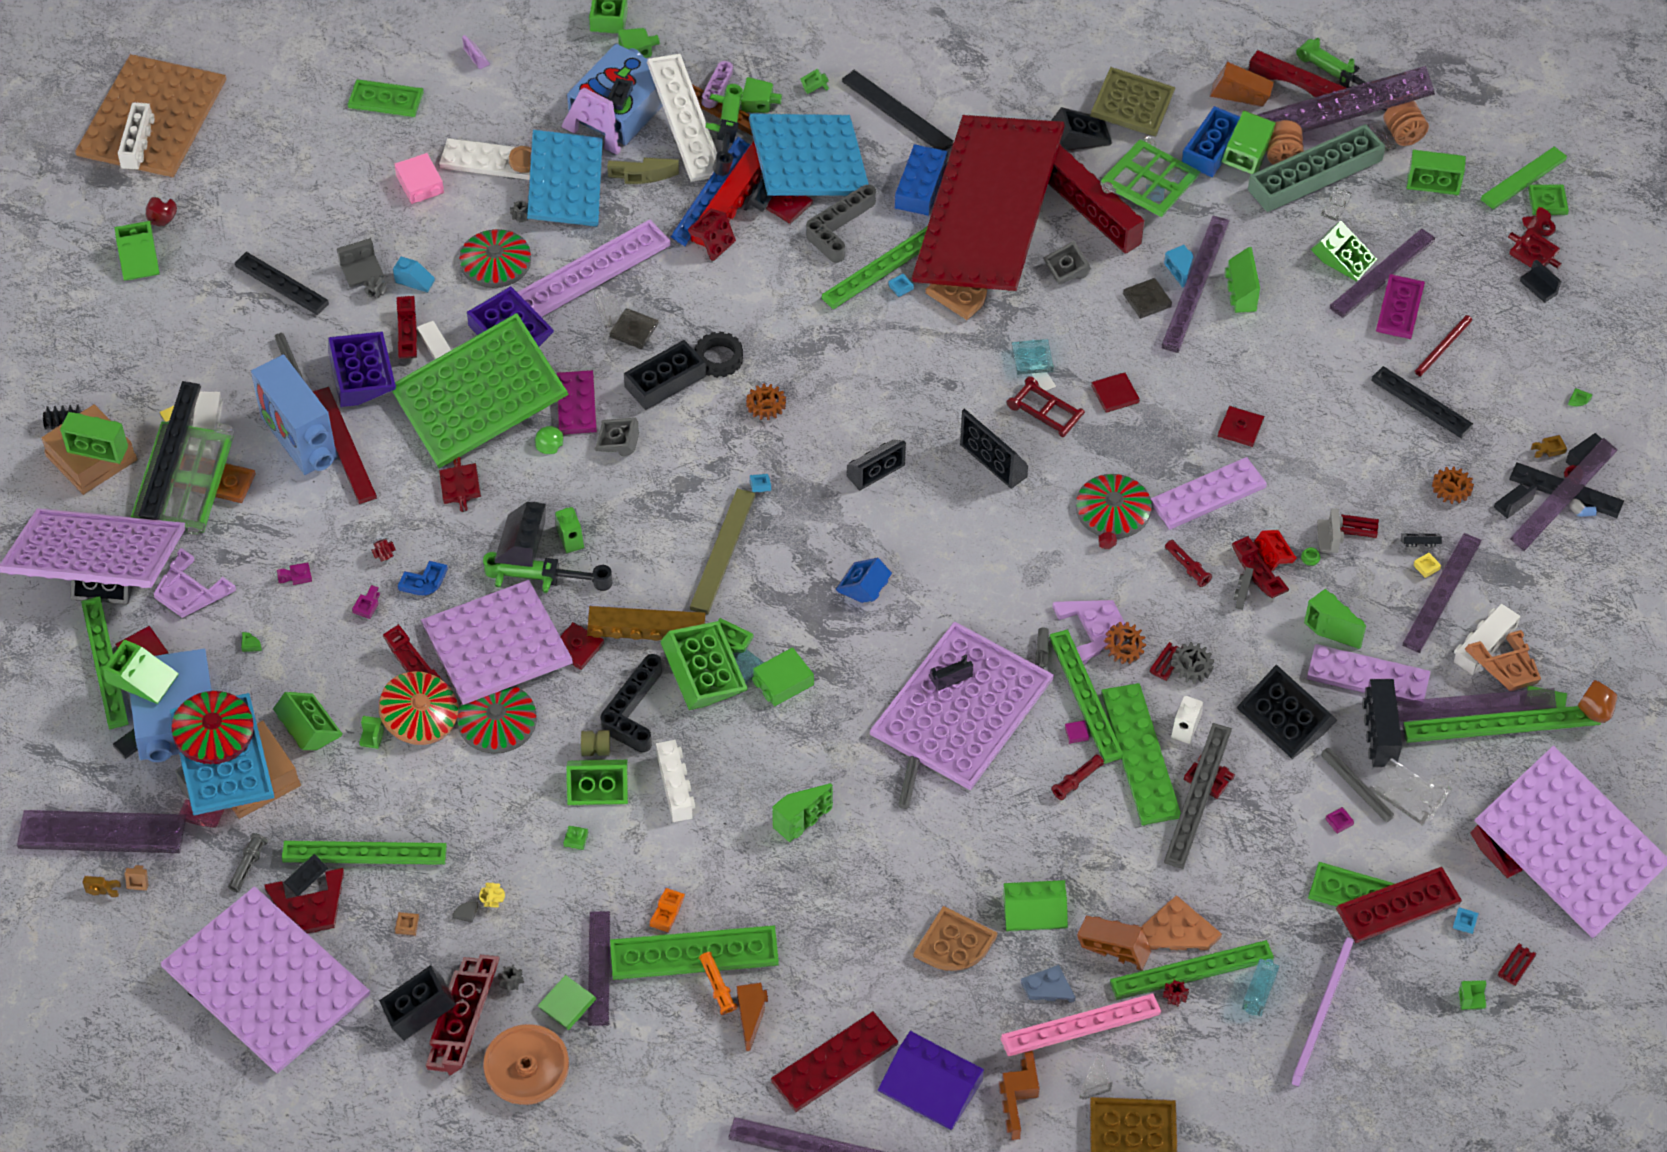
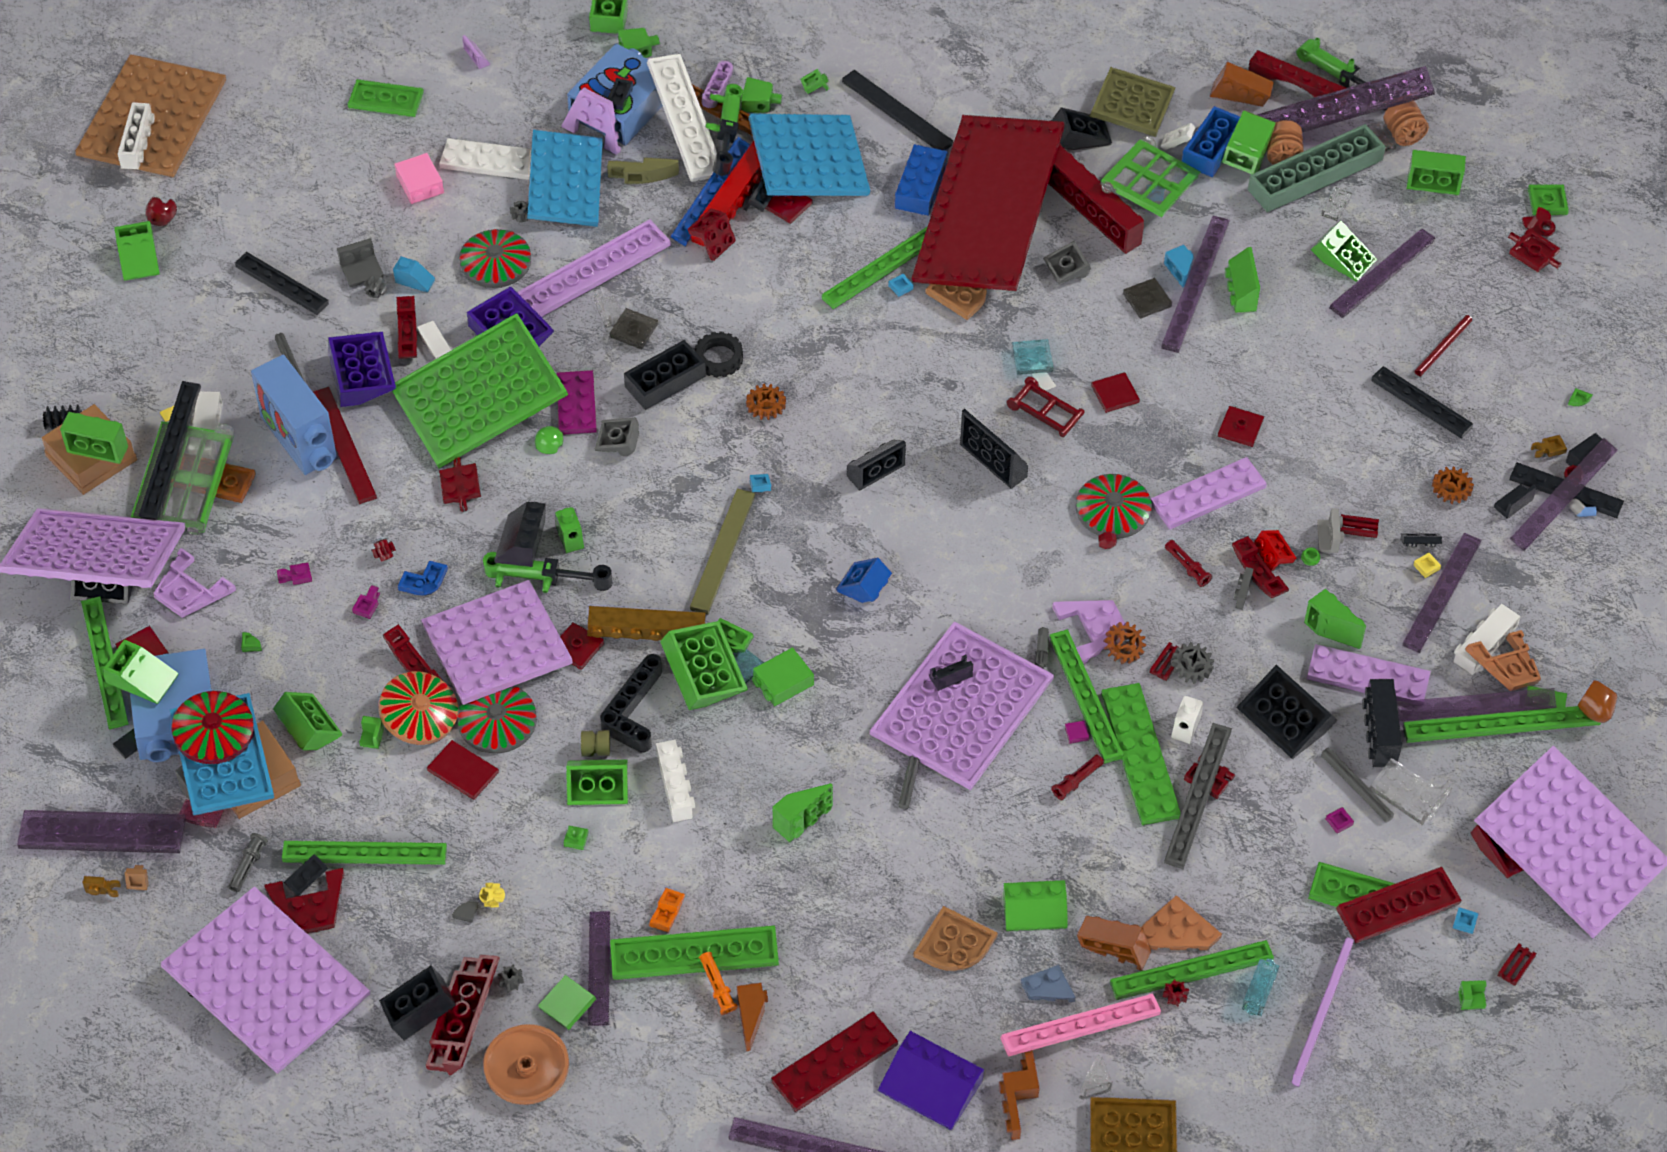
(407, 923): medium nougat tile -> none
(462, 769): none -> dark red tile
(520, 159): medium nougat piece -> none
(822, 226): dark grey beam -> none
(1178, 136): none -> white plate
(1400, 306): magenta plate -> none
(1523, 178): bright green tile -> none
(1541, 282): black panel -> none

